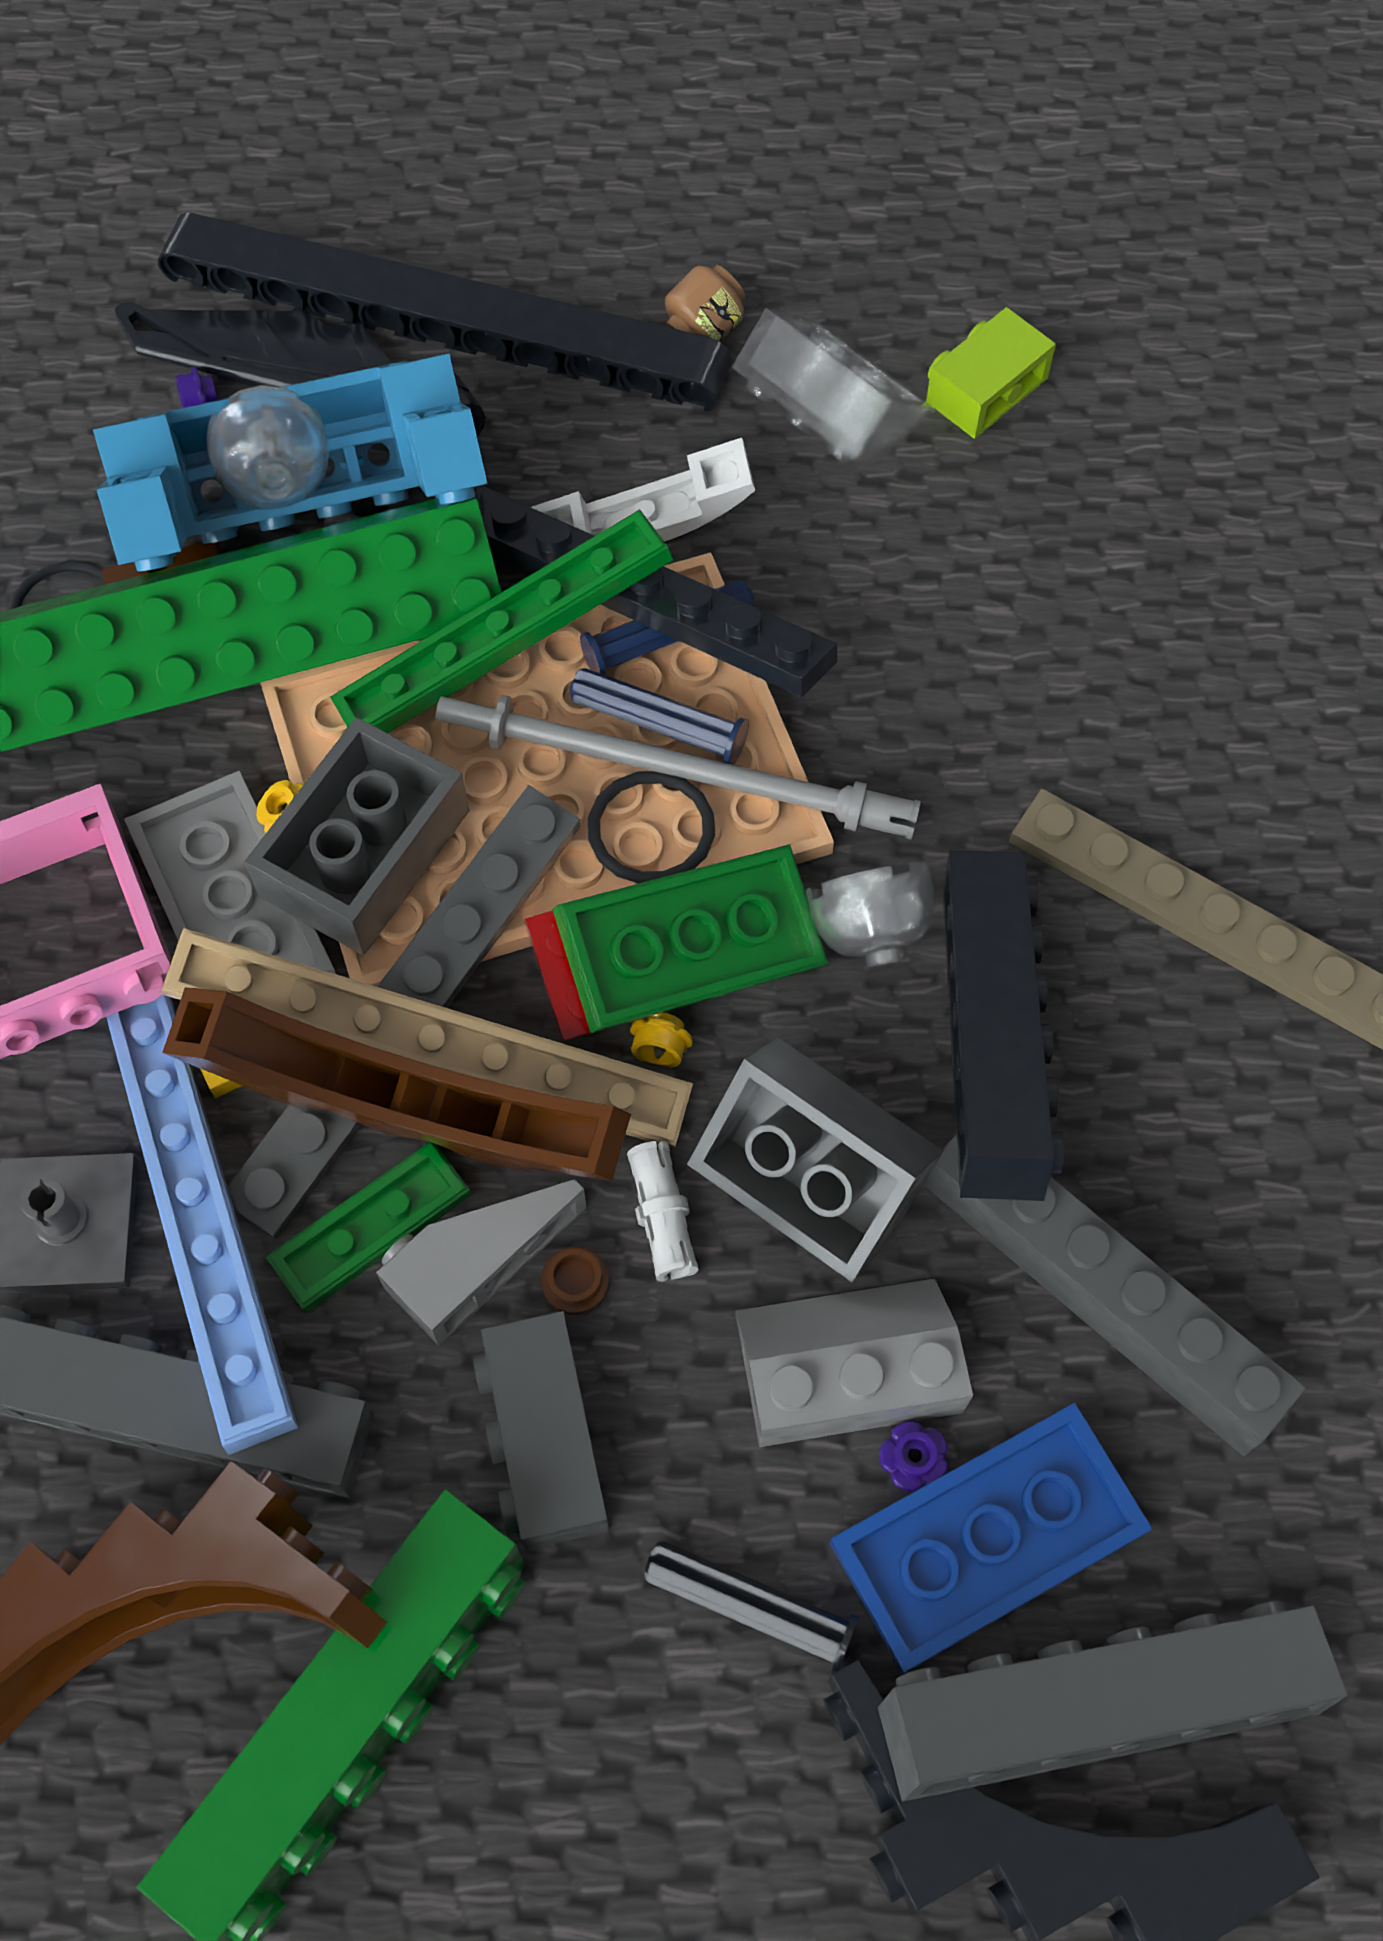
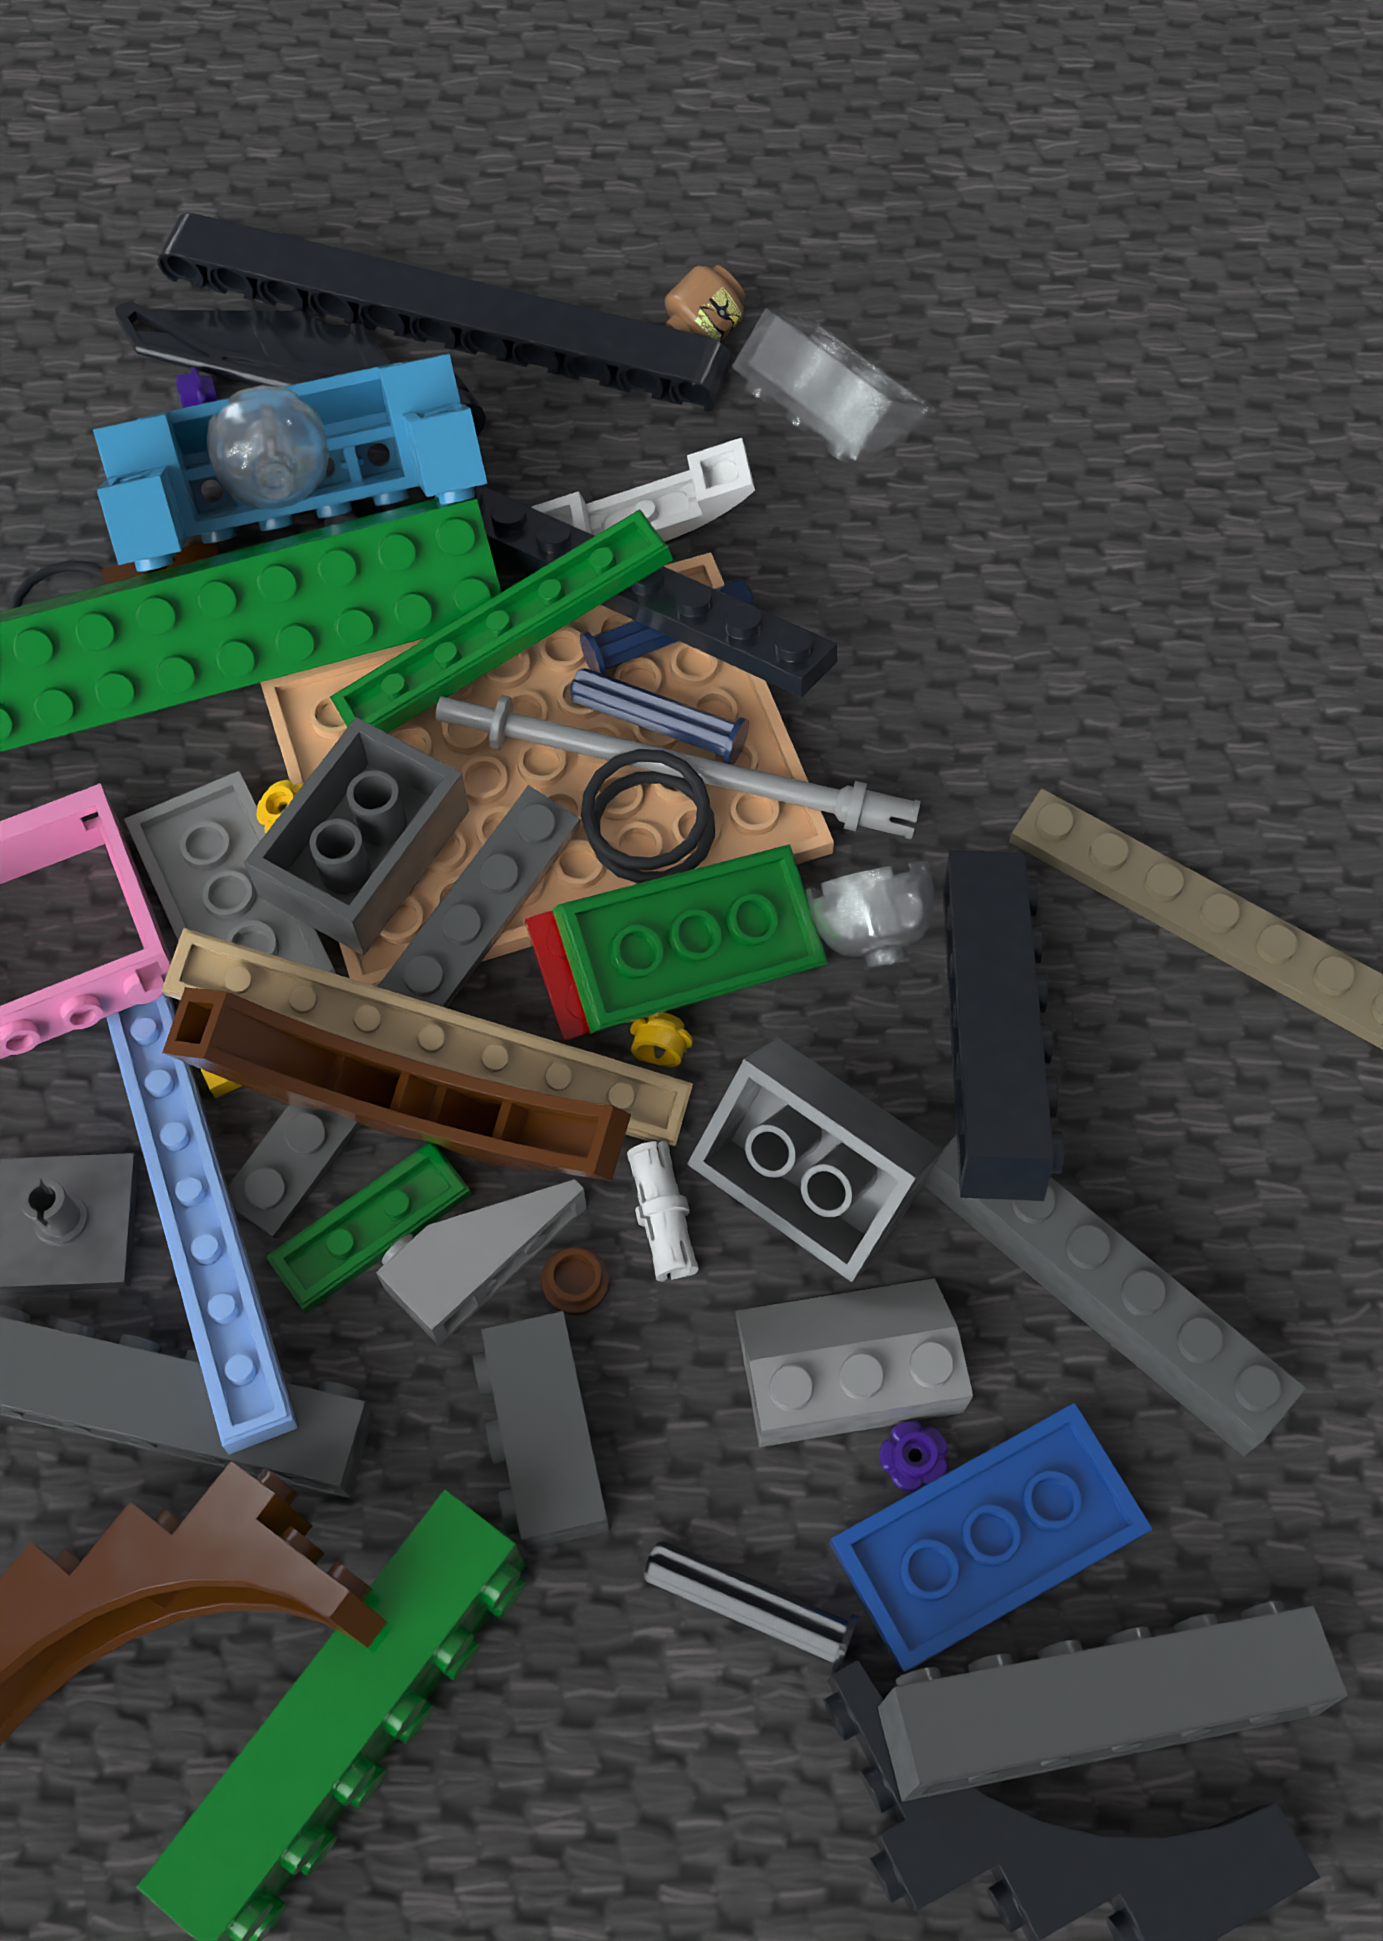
(661, 860): none -> black piece
(989, 372): lime brick -> none

